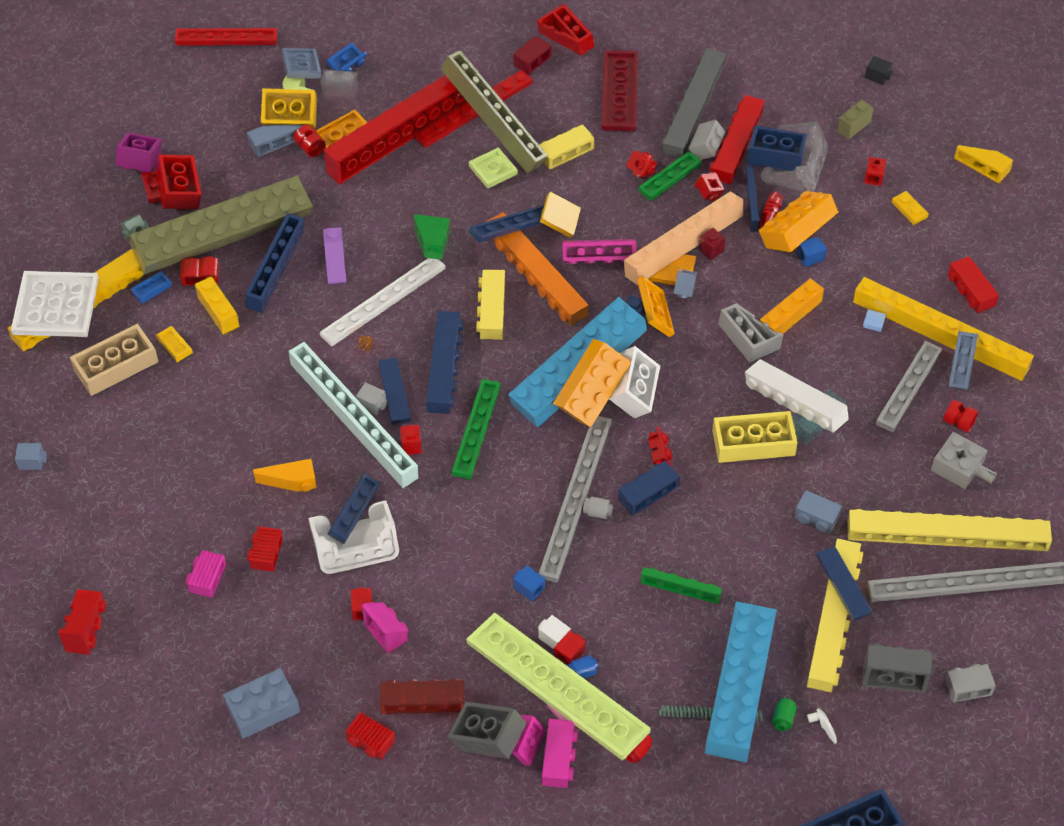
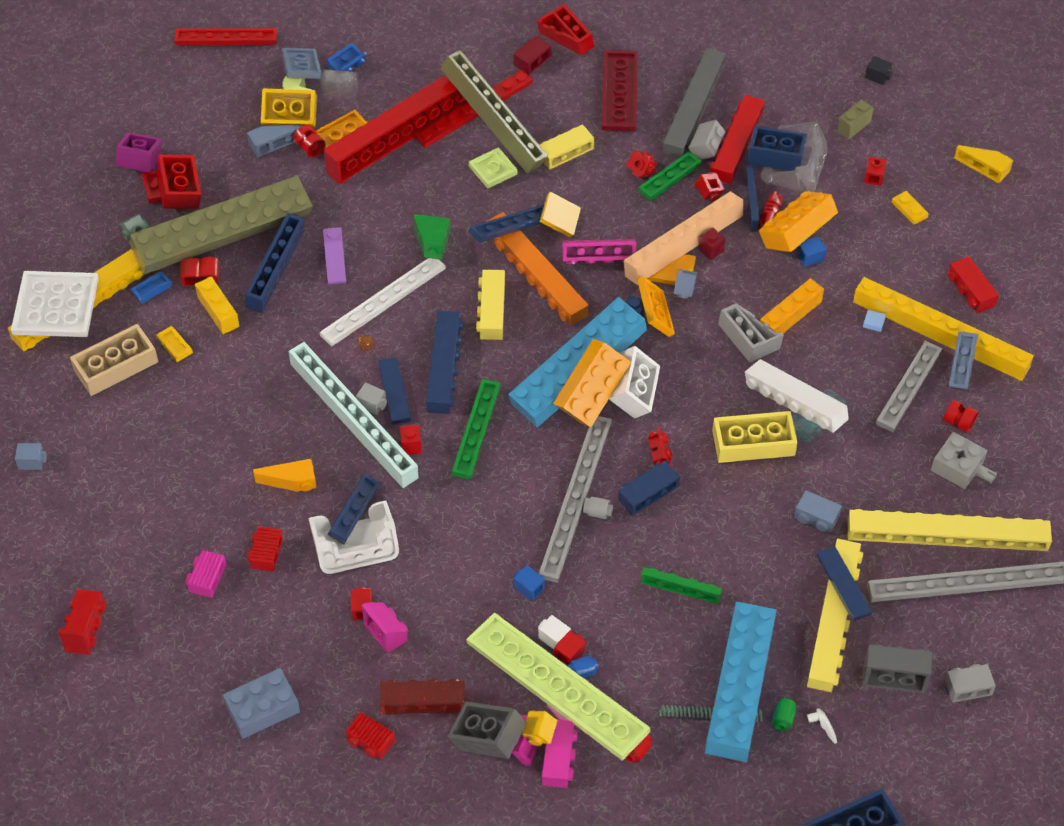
(539, 727): none -> yellow brick

